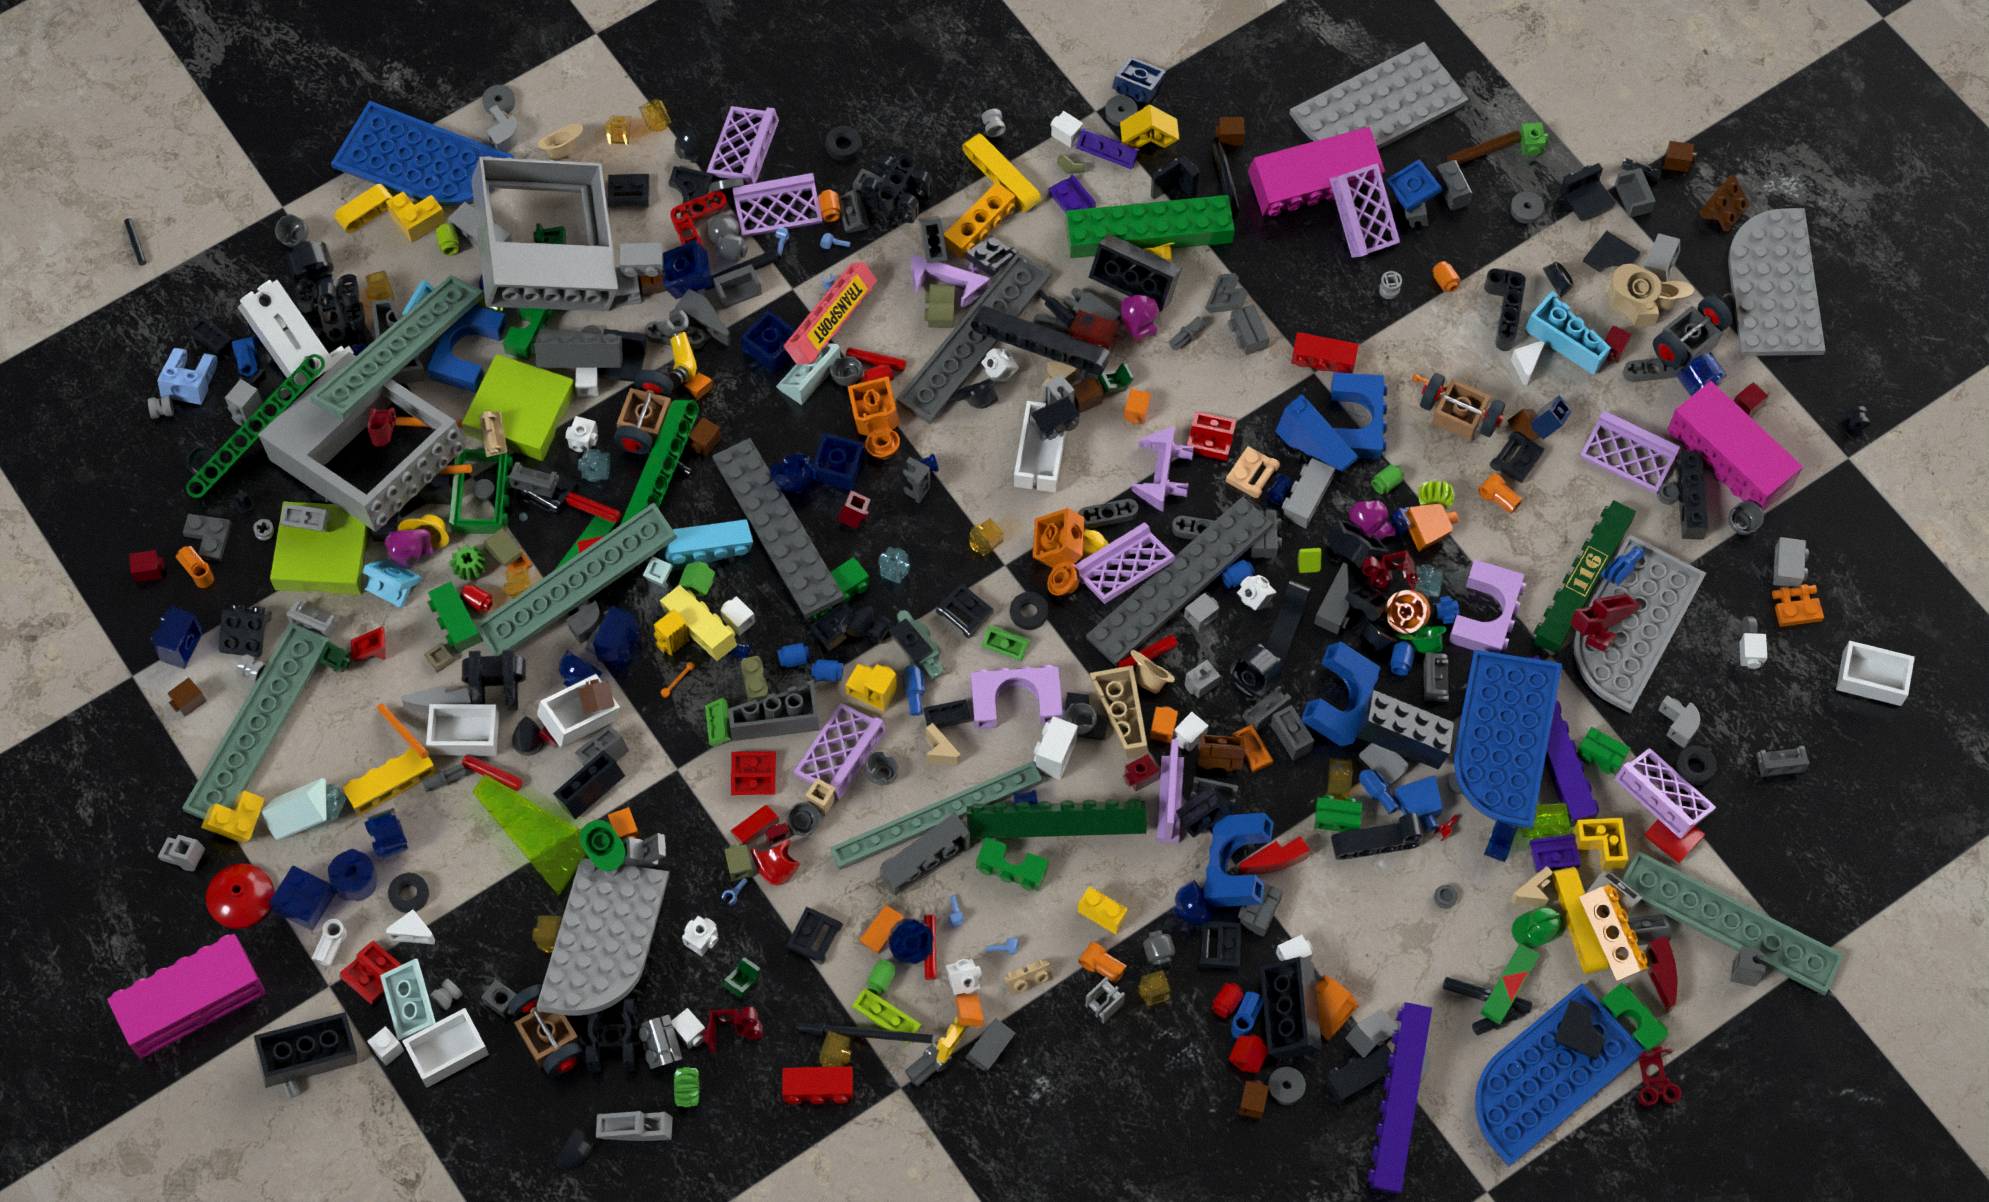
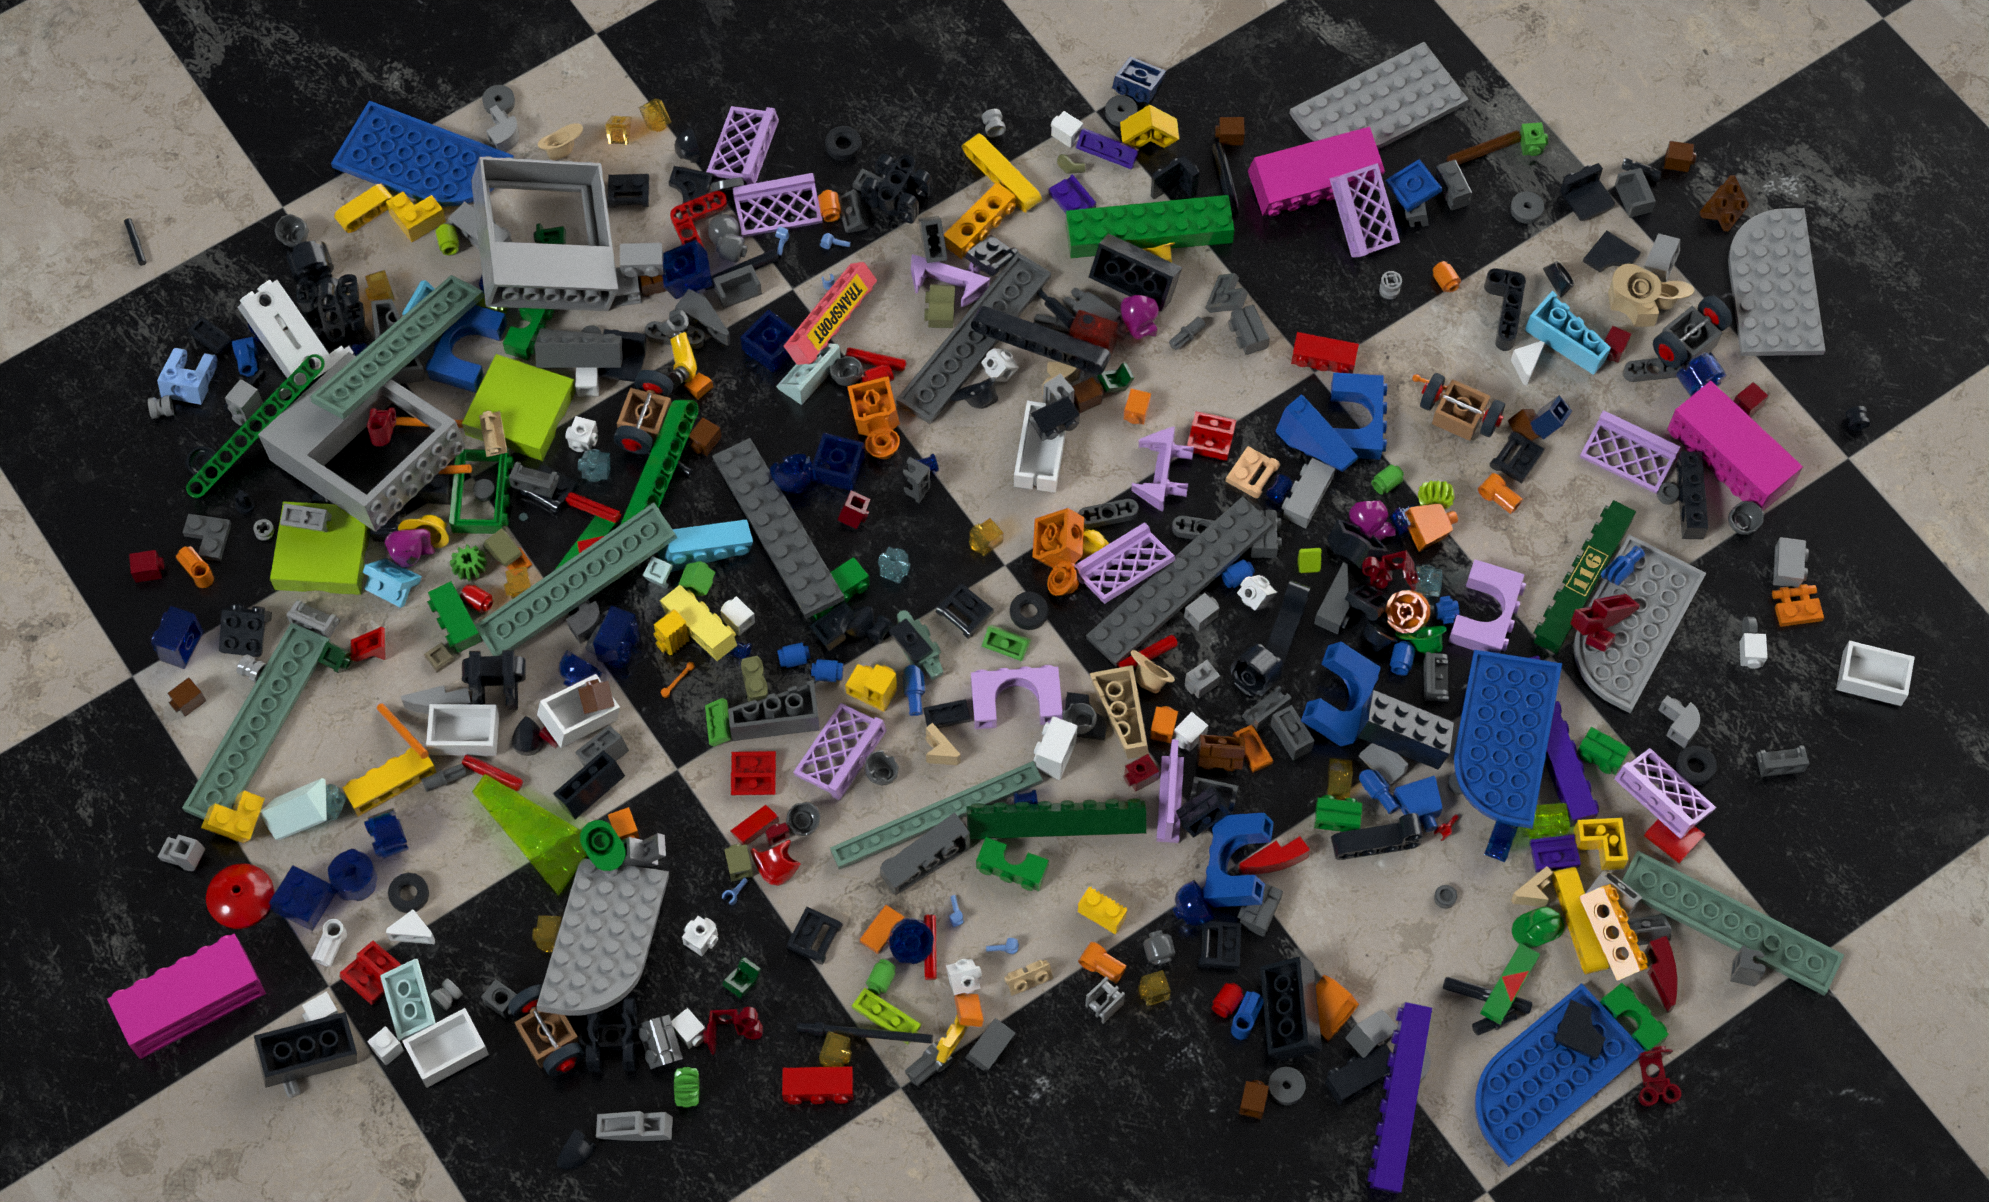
(319, 1008): none -> white brick
(821, 796): tan brick -> none
(1249, 1053): red brick -> none
(1295, 948): white brick -> none

